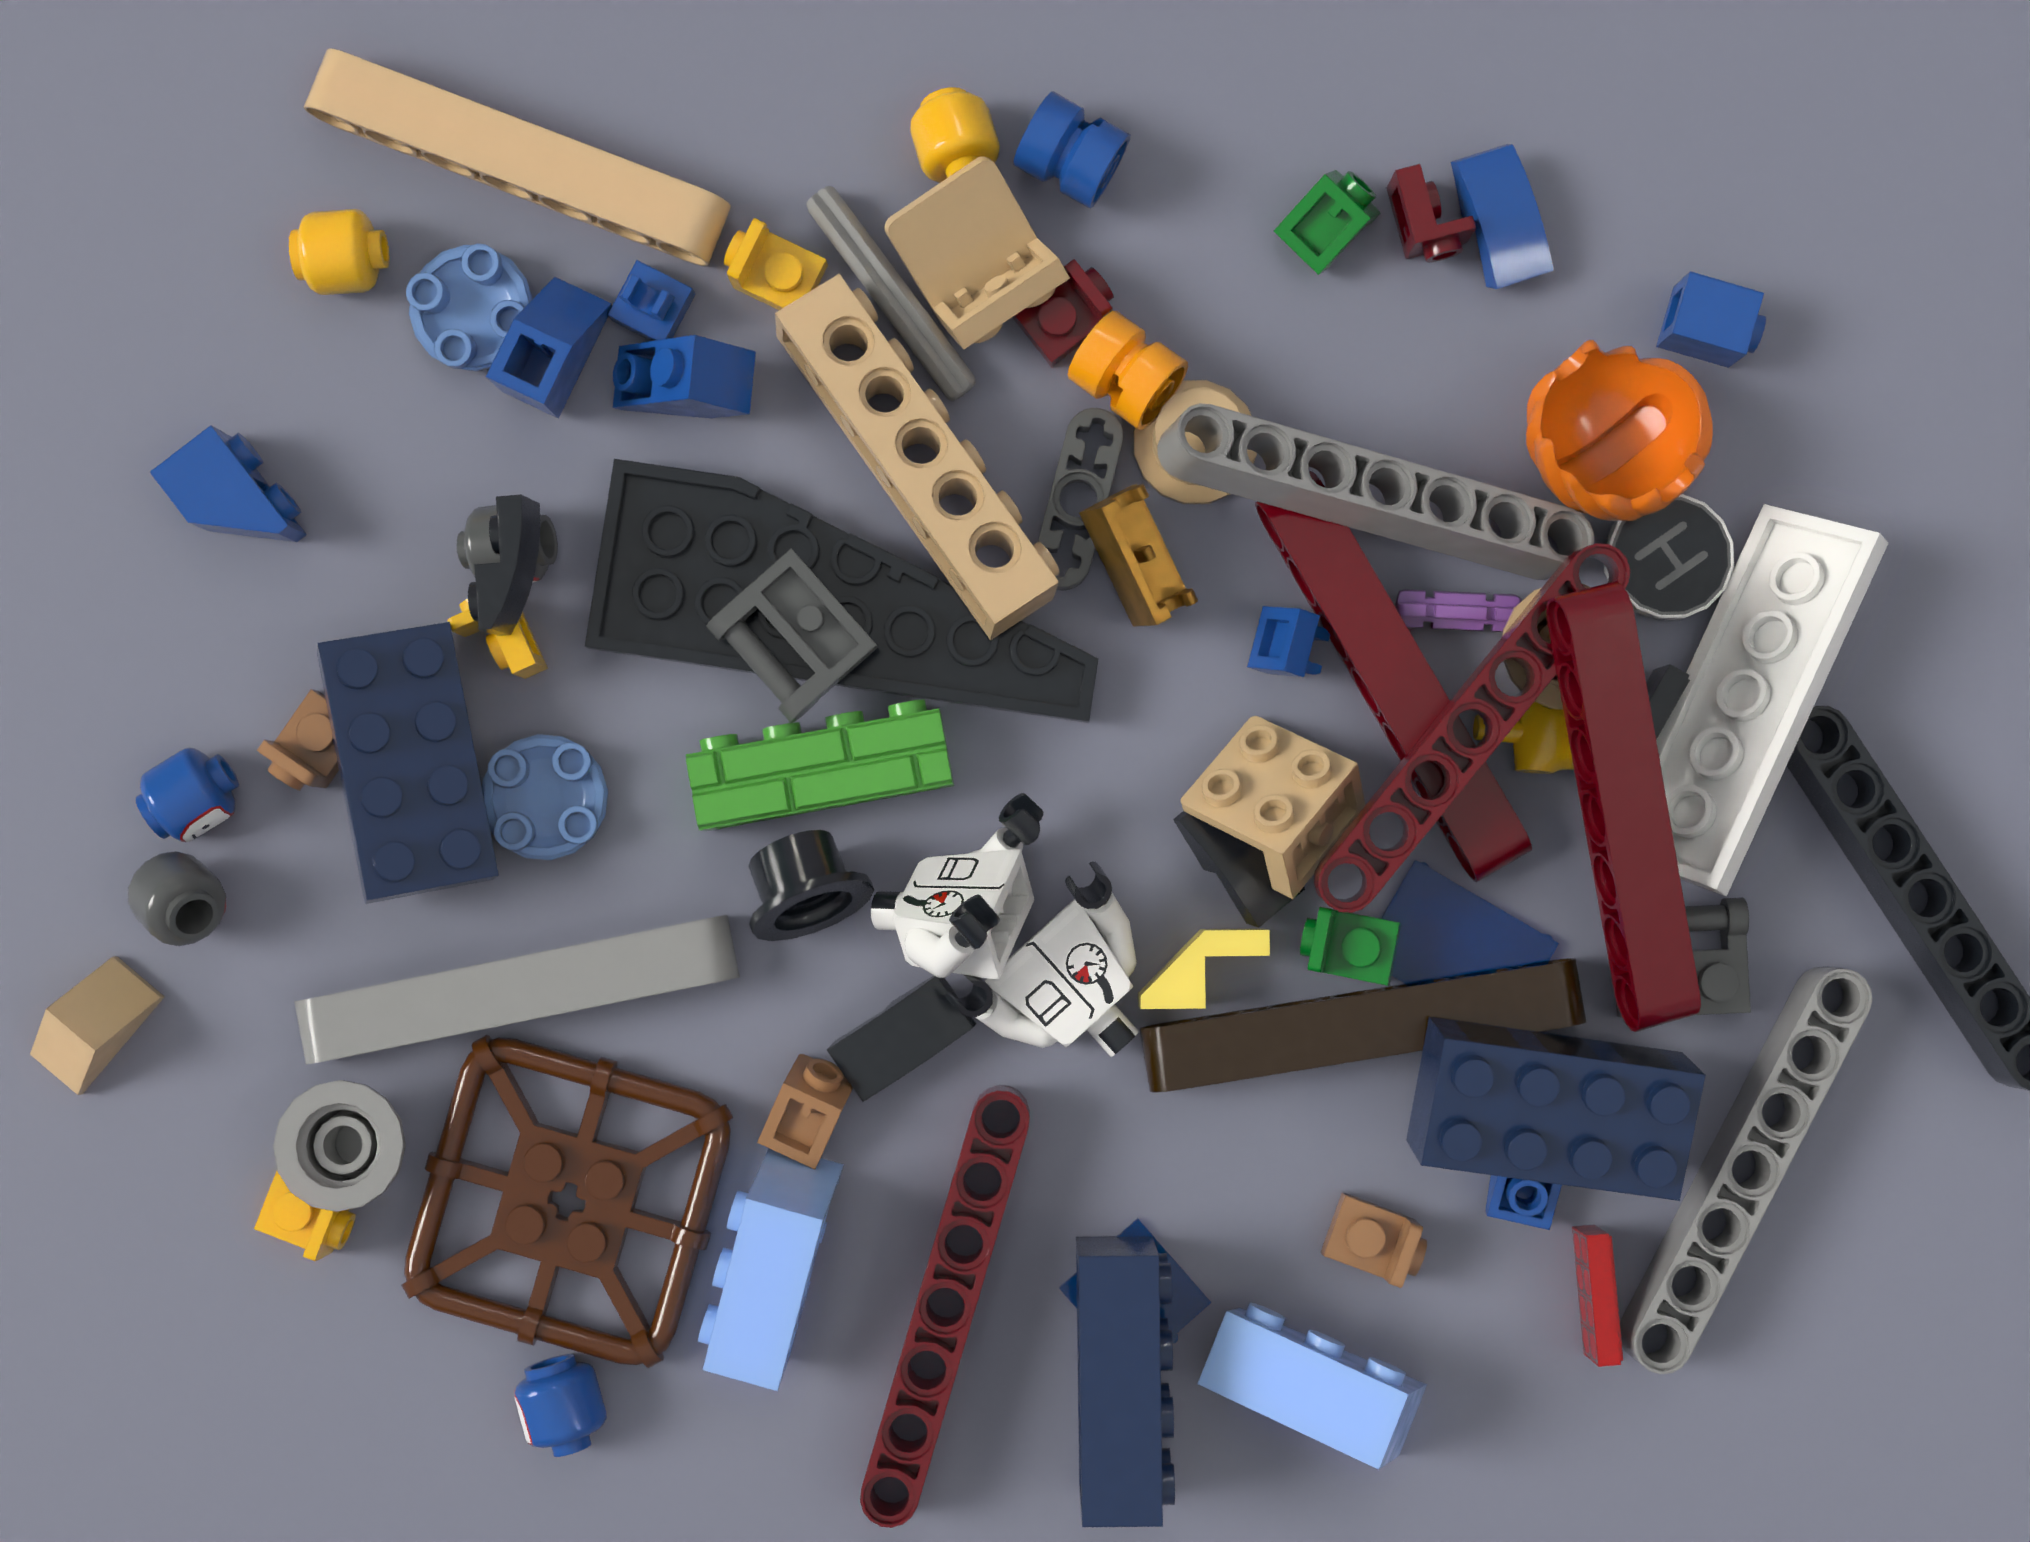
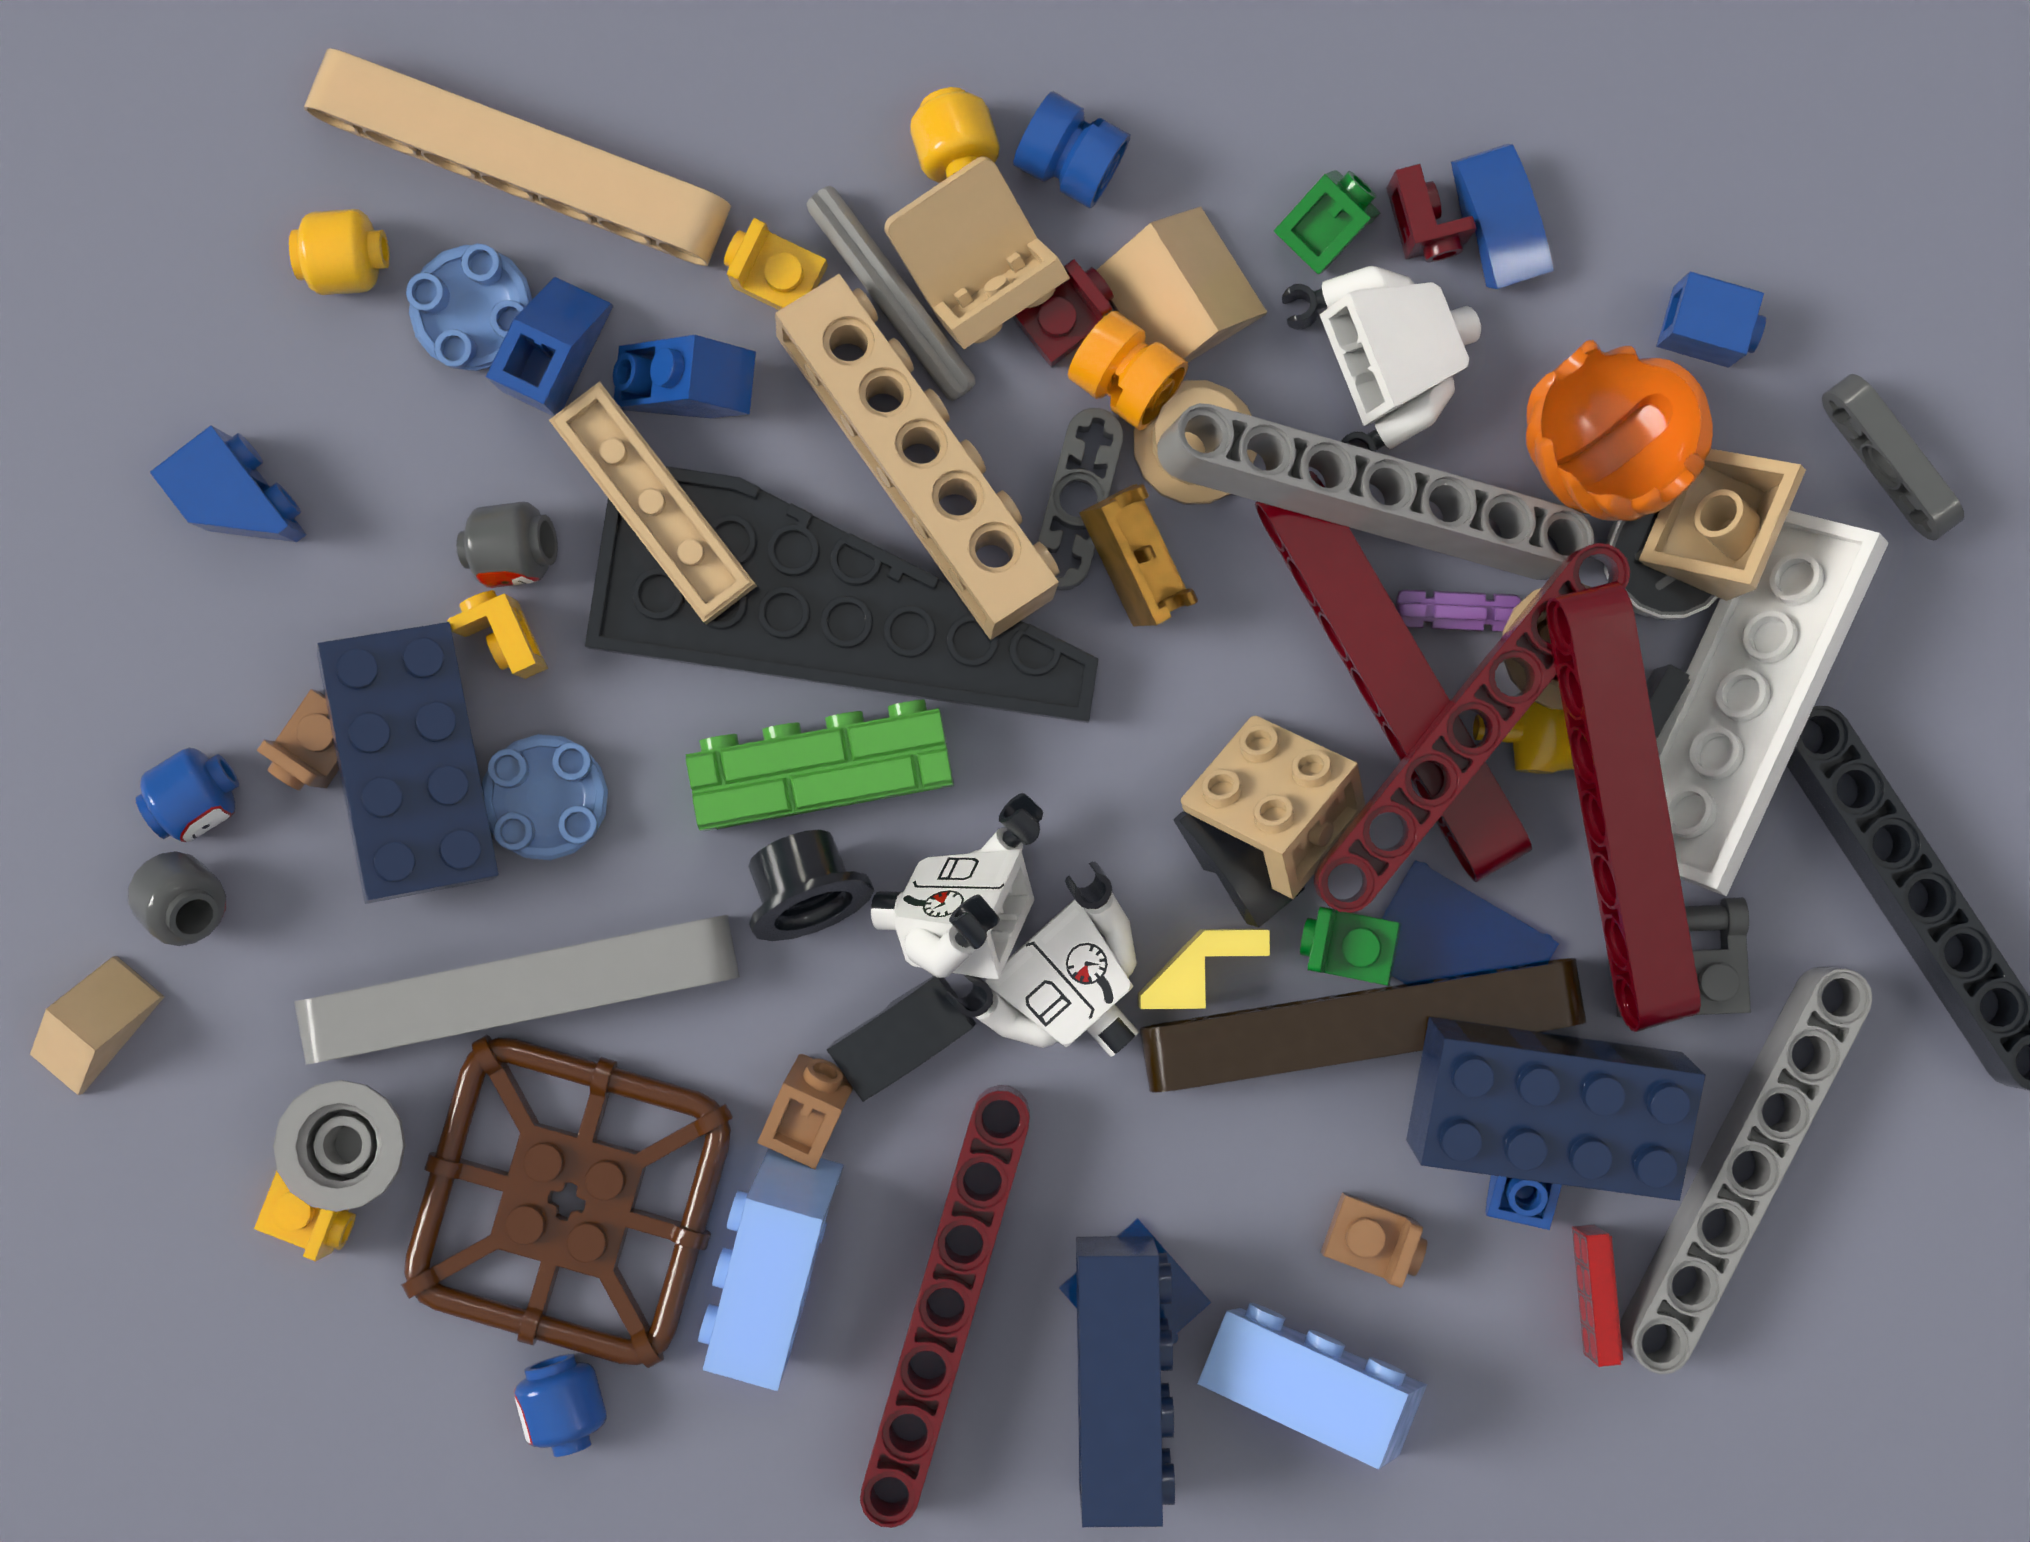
(504, 586): black slope -> none
(651, 303): blue tile -> none
(652, 503): none -> tan tile
(807, 620): dark grey plate -> none
(1181, 285): none -> tan slope
(1286, 641): blue tile -> none
(1393, 347): none -> white torso
(1724, 523): none -> tan slope
(1892, 457): none -> dark grey beam

